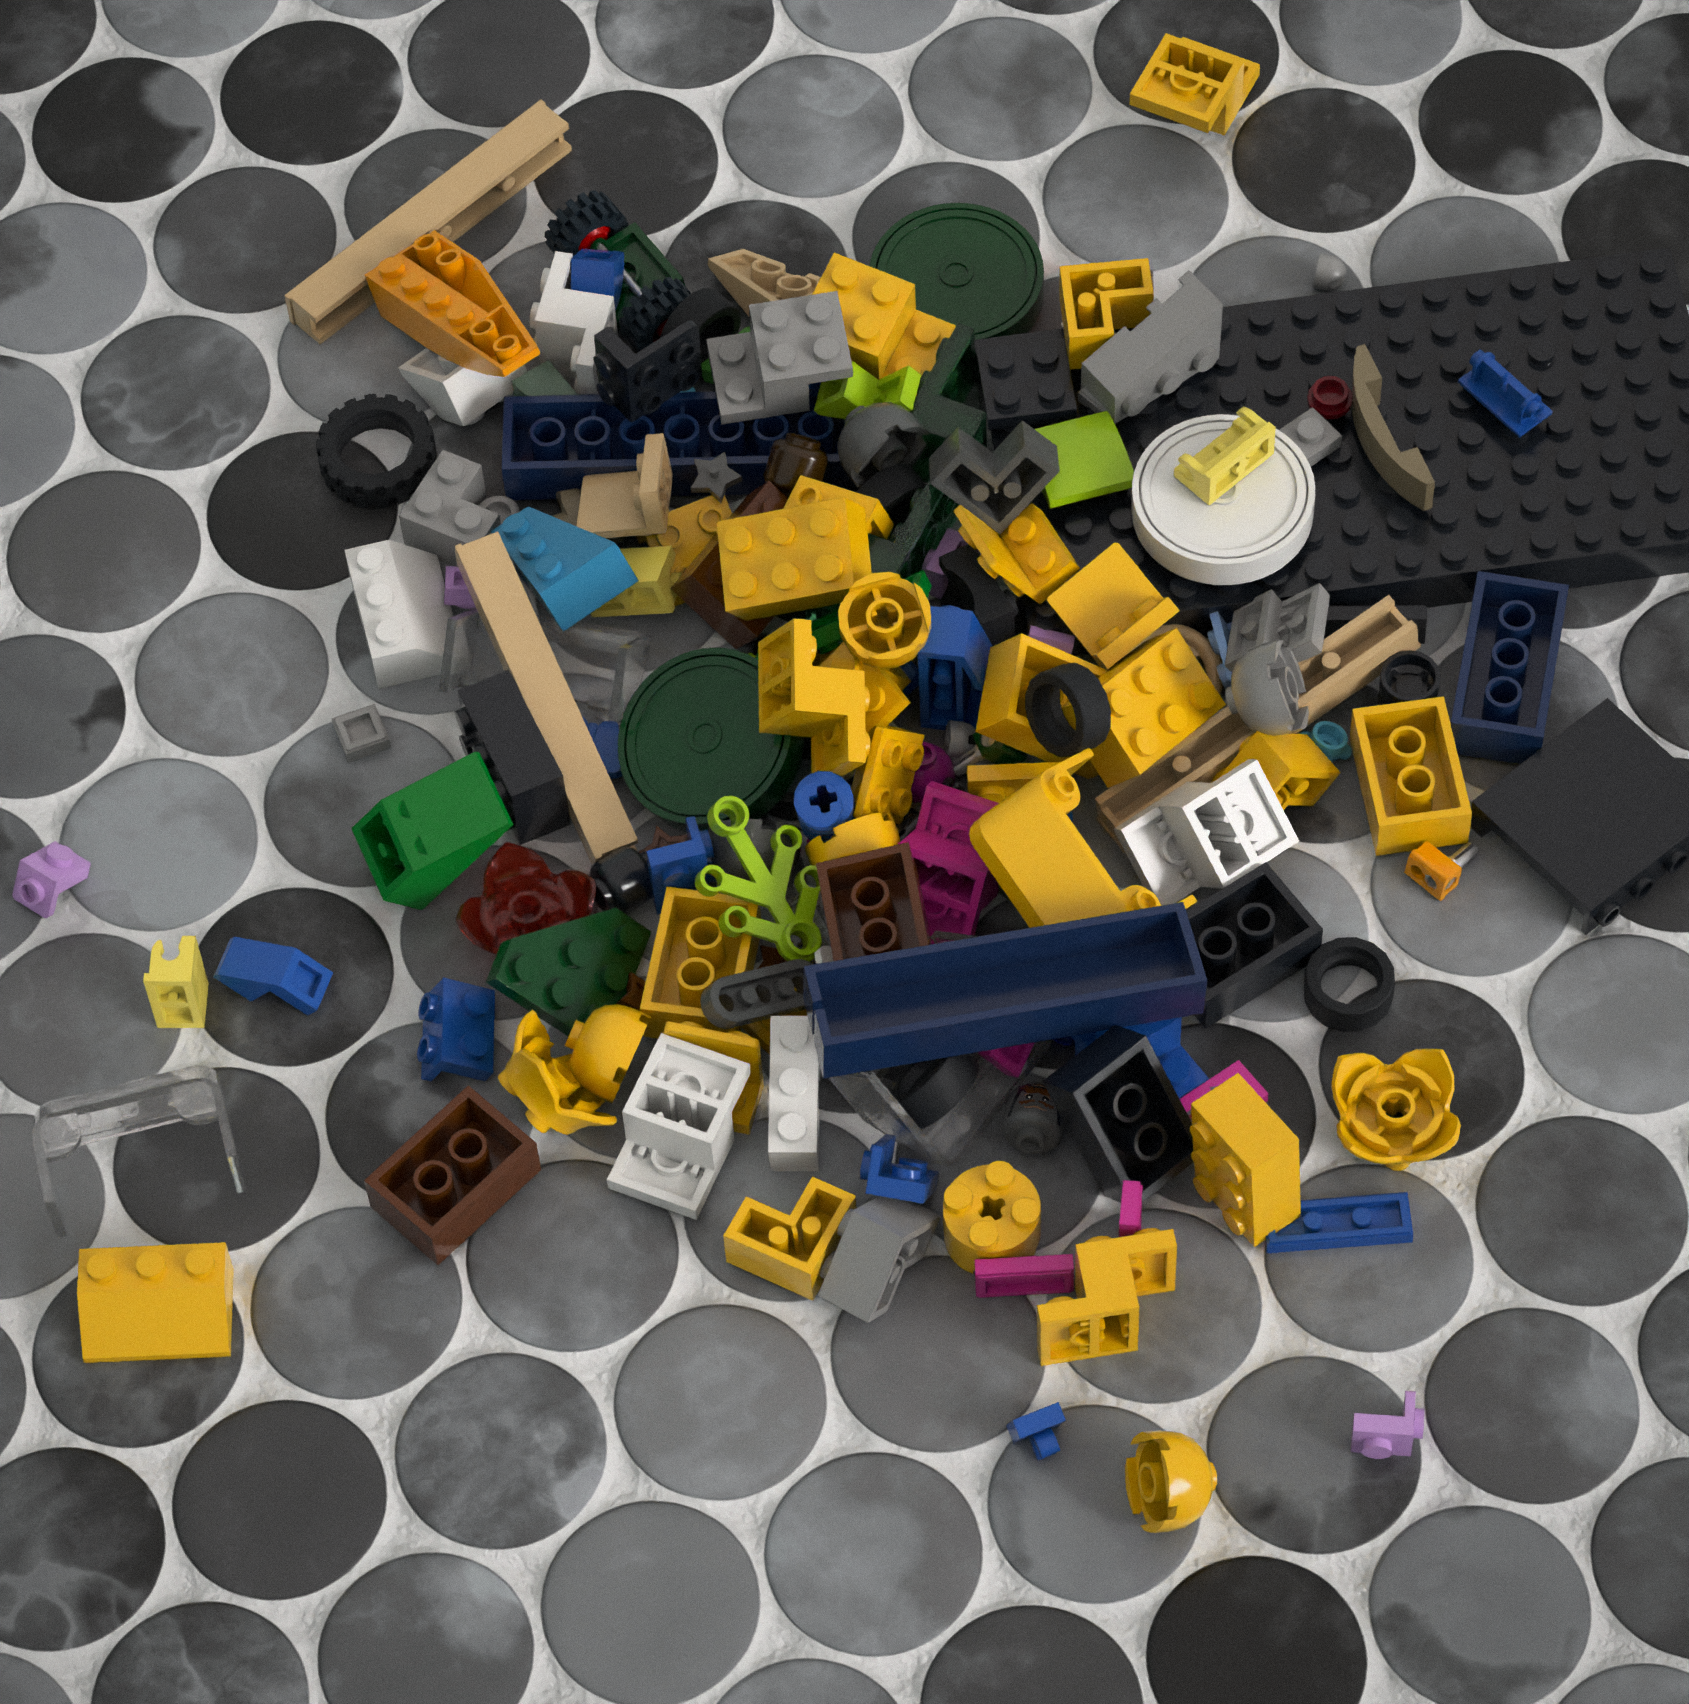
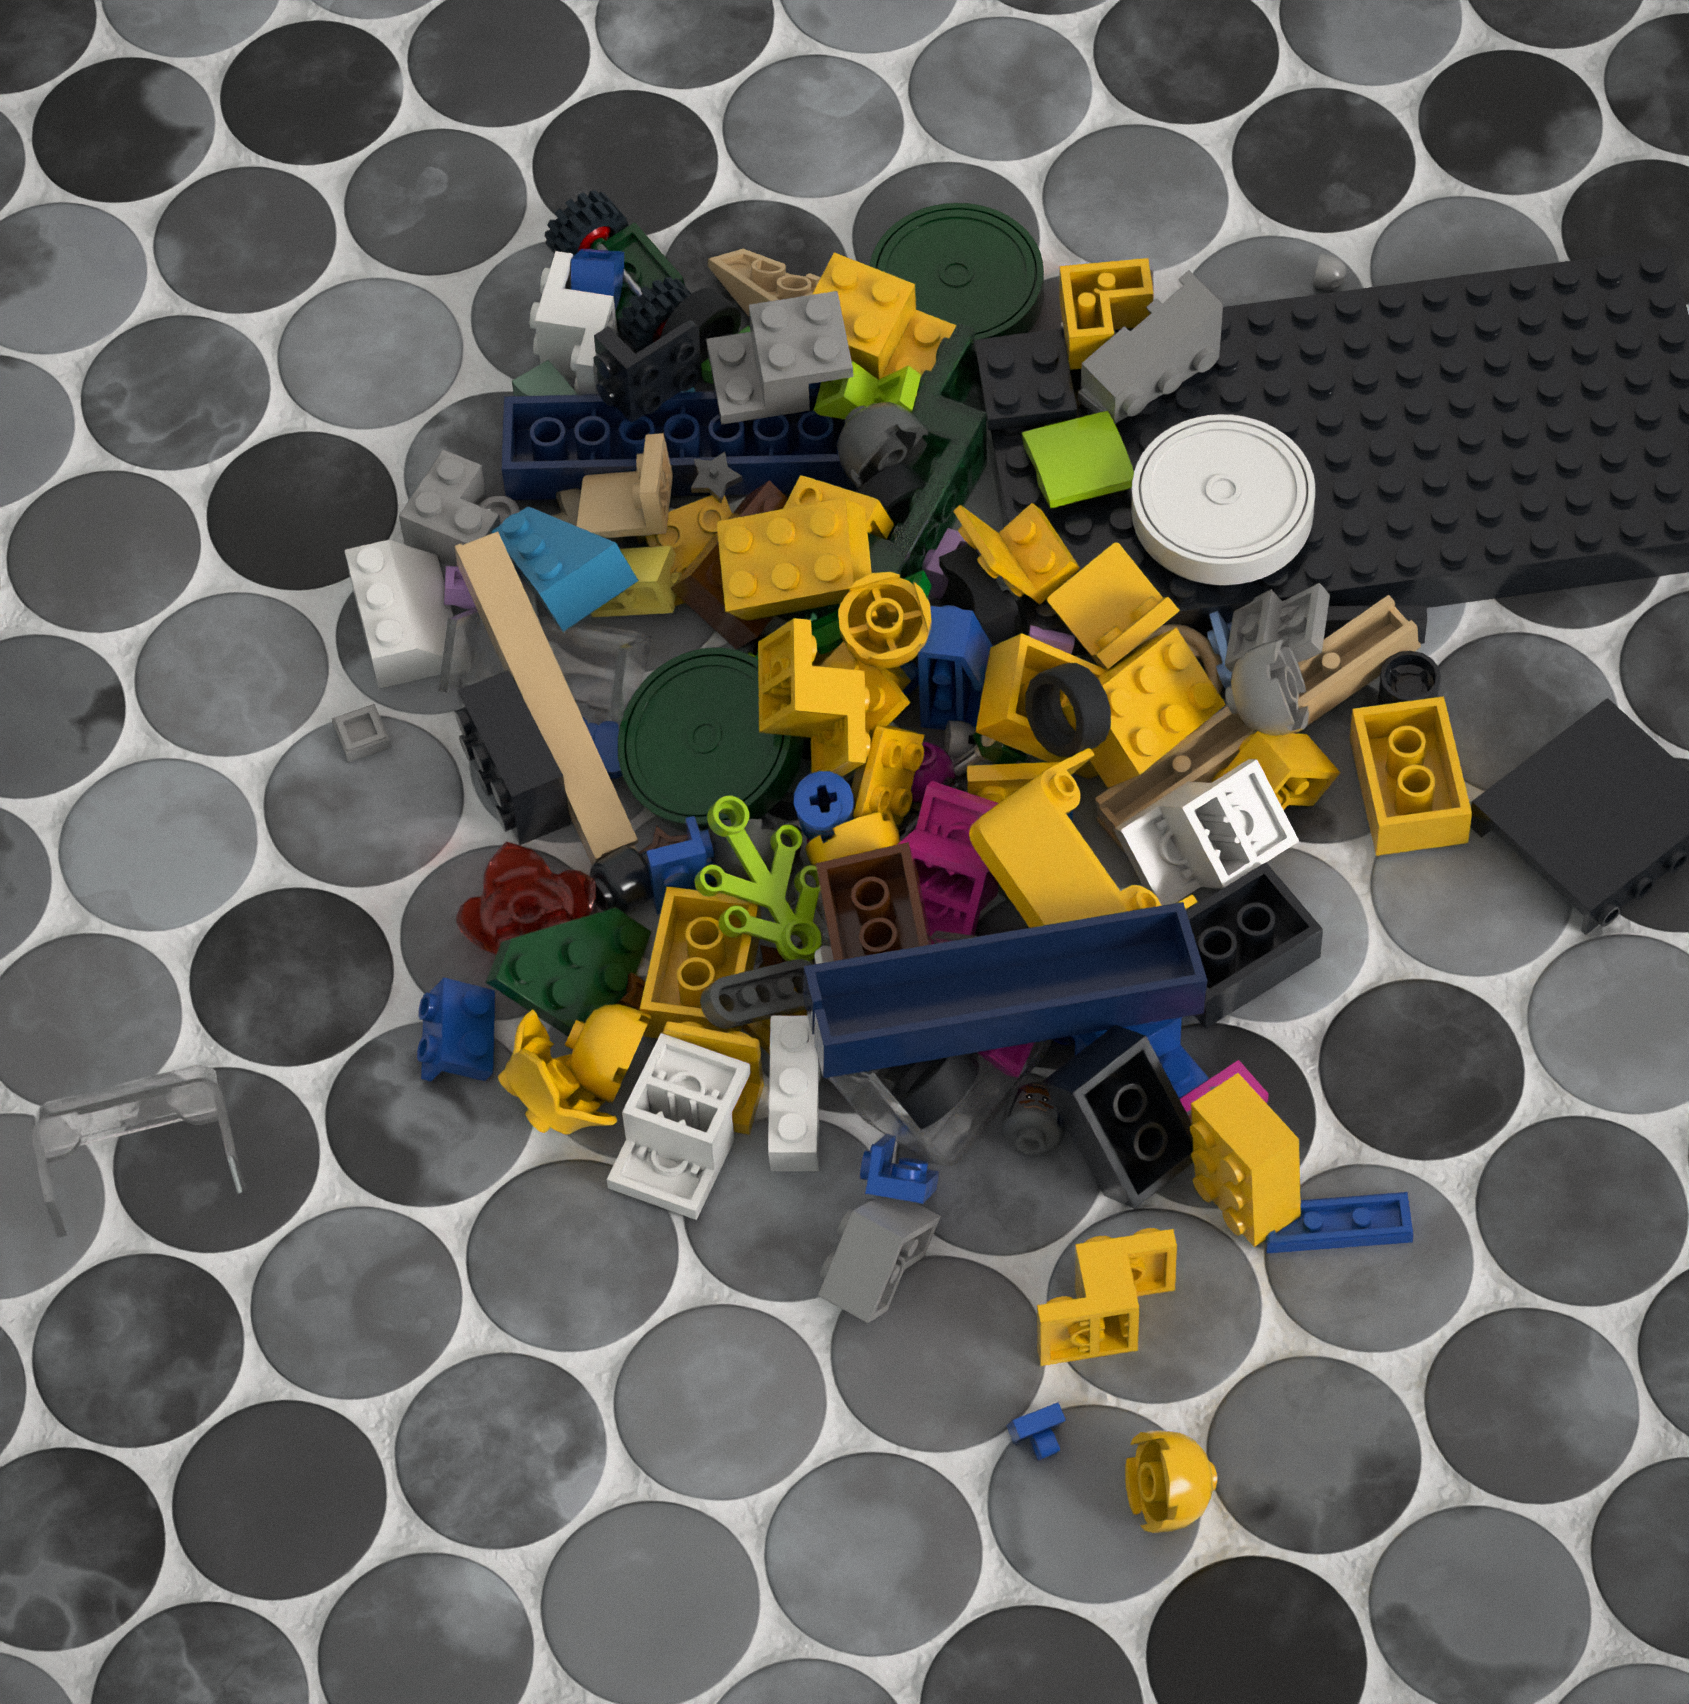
(46, 875): lavender bracket -> none
(155, 1302): yellow slope -> none
(177, 986): light yellow hinge -> none
(261, 967): blue slope -> none
(369, 415): black tyre -> none
(431, 831): green slope -> none
(447, 205): tan tile -> none
(451, 306): light orange wedge -> none
(453, 1175): reddish brown brick -> none
(454, 391): white slope -> none
(792, 1246): yellow brick -> none
(794, 457): dark brown head -> none
(991, 1215): yellow brick -> none
(994, 483): dark grey brick -> none
(1024, 1275): dark pink tile -> none
(1130, 1208): dark pink tile -> none
(1194, 84): yellow bracket -> none
(1227, 457): light yellow hinge -> none
(1313, 435): light grey plate -> none
(1330, 397): dark red plate -> none
(1331, 740): medium azure plate -> none
(1344, 953): black tyre -> none
(1387, 1434): lavender bracket -> none
(1401, 470): dark tan slope -> none
(1415, 1085): yellow brick -> none
(1437, 871): light orange piece -> none
(1503, 394): blue hinge -> none
(1508, 667): dark blue brick -> none

